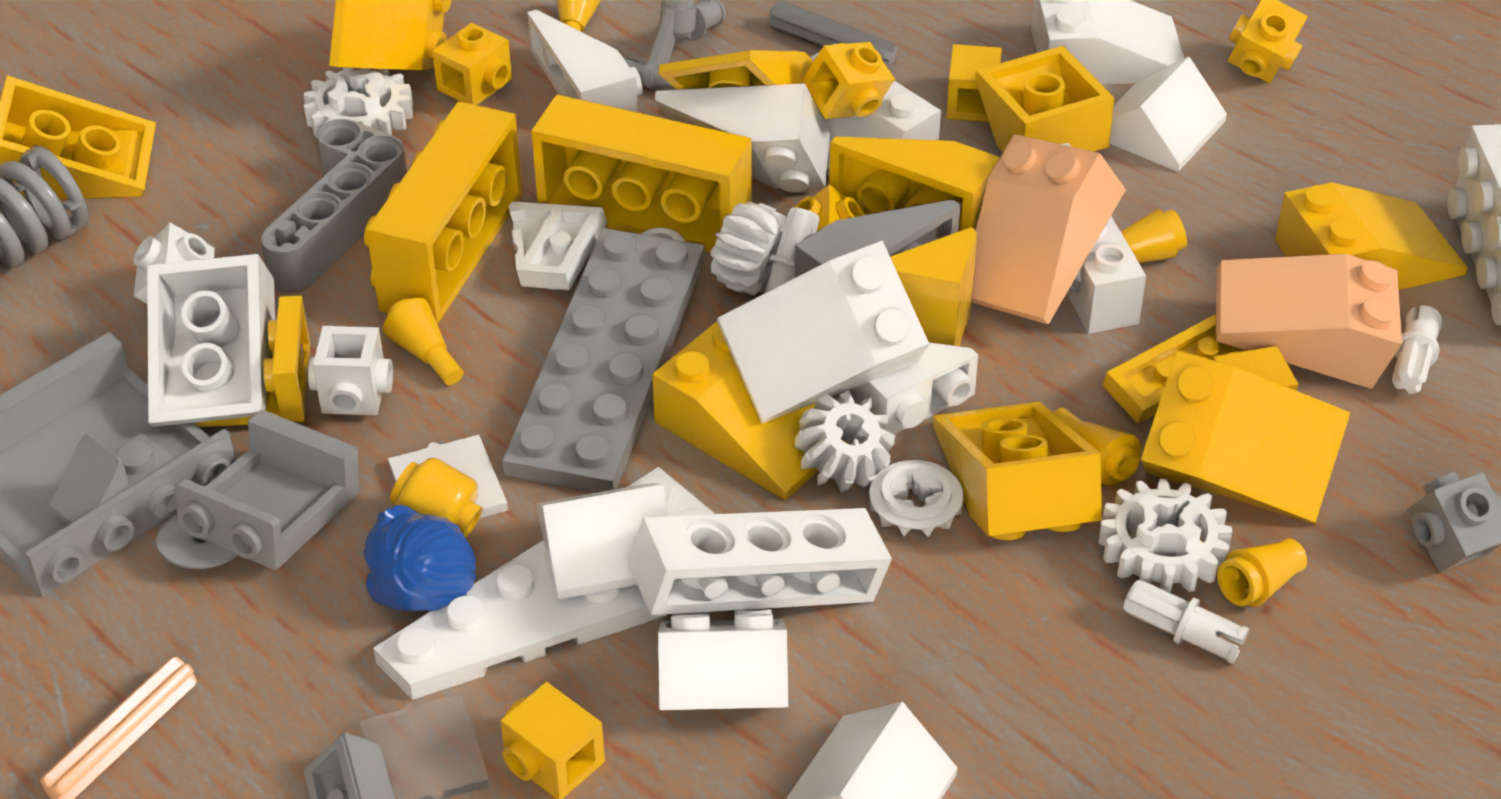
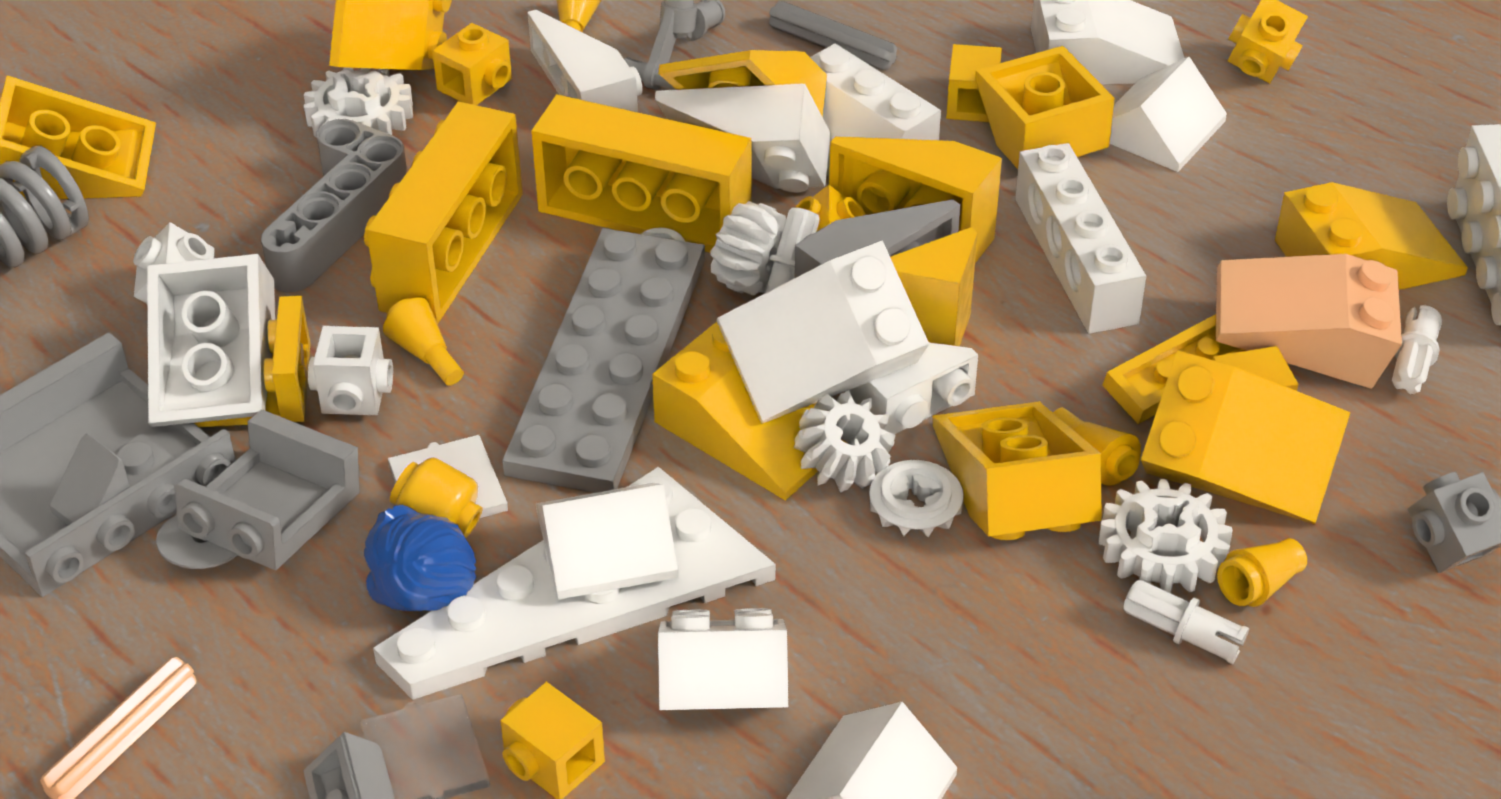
(553, 242): white wing -> none
(758, 560): white brick -> none
(848, 80): yellow brick -> none
(1039, 225): light nougat slope -> none
(1156, 236): yellow cone -> none

